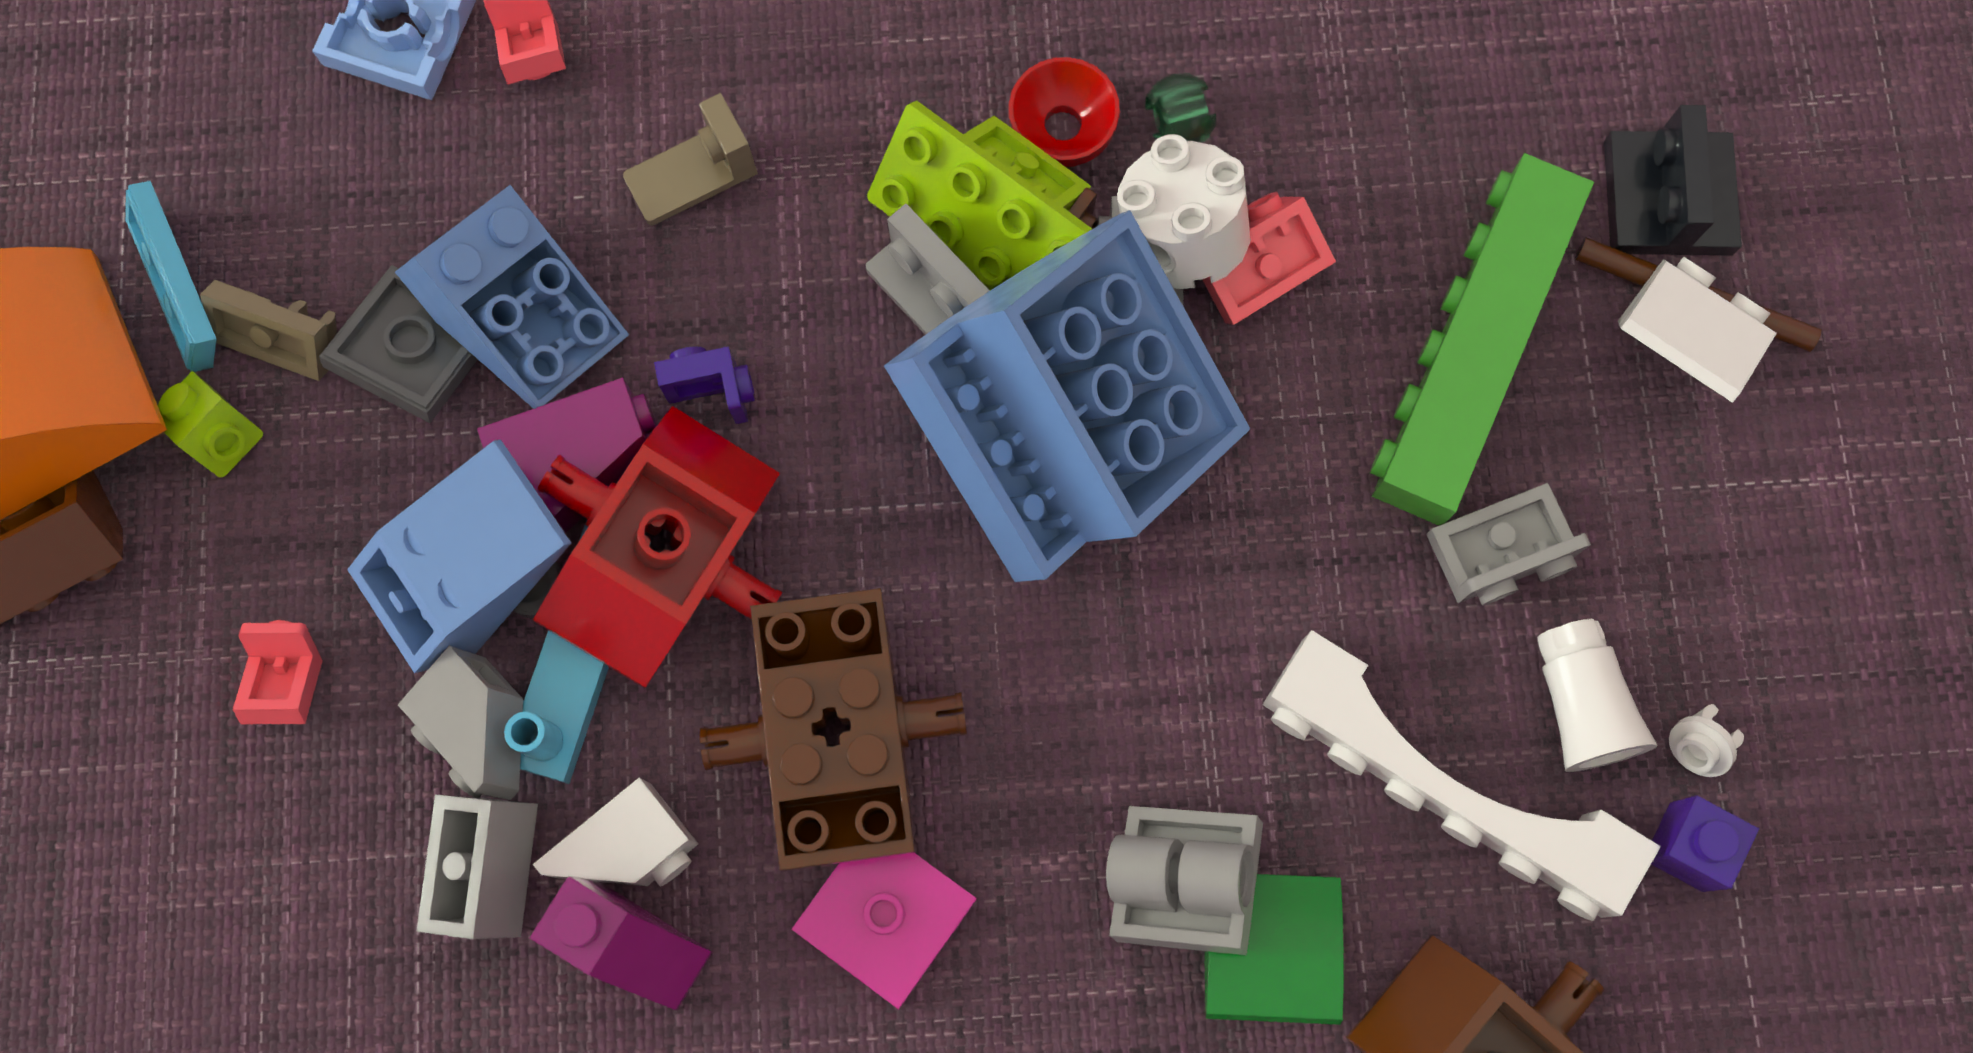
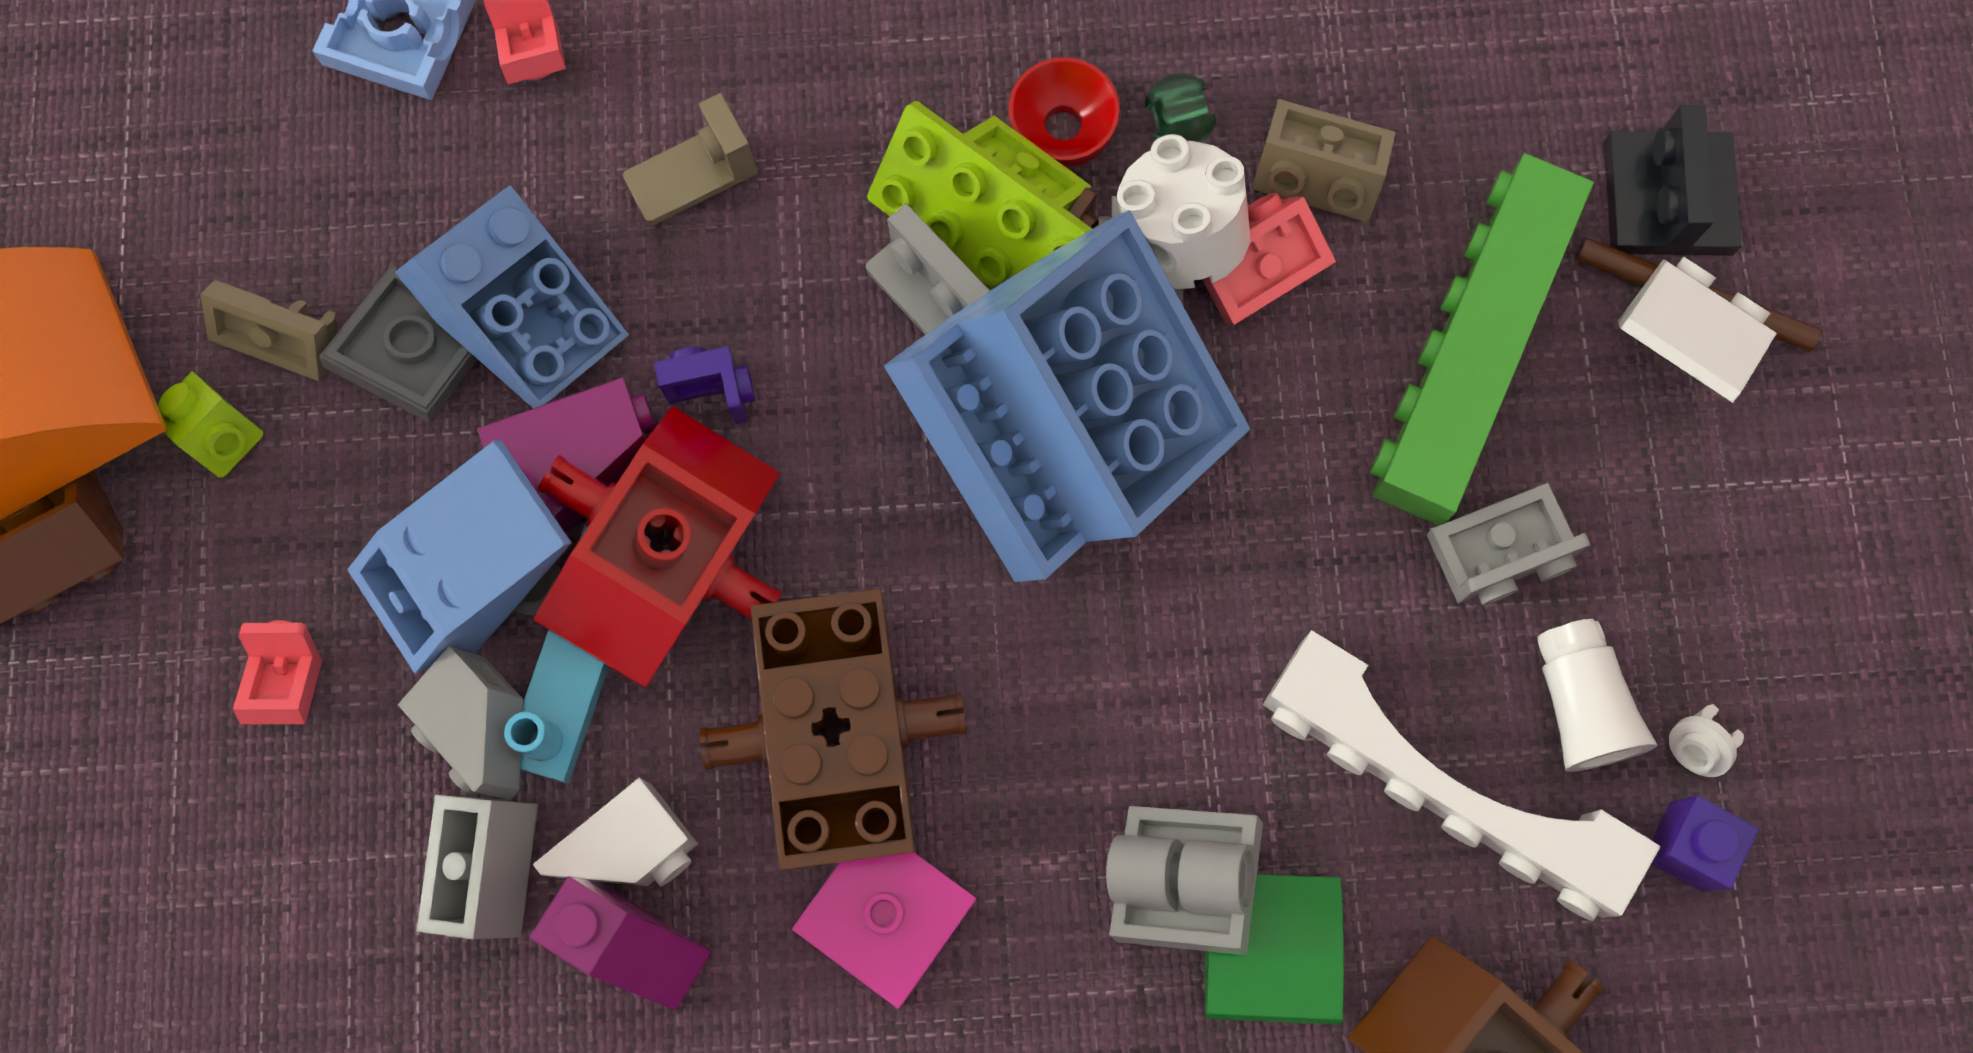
(170, 277): medium azure tile -> none
(1325, 160): none -> dark tan bracket

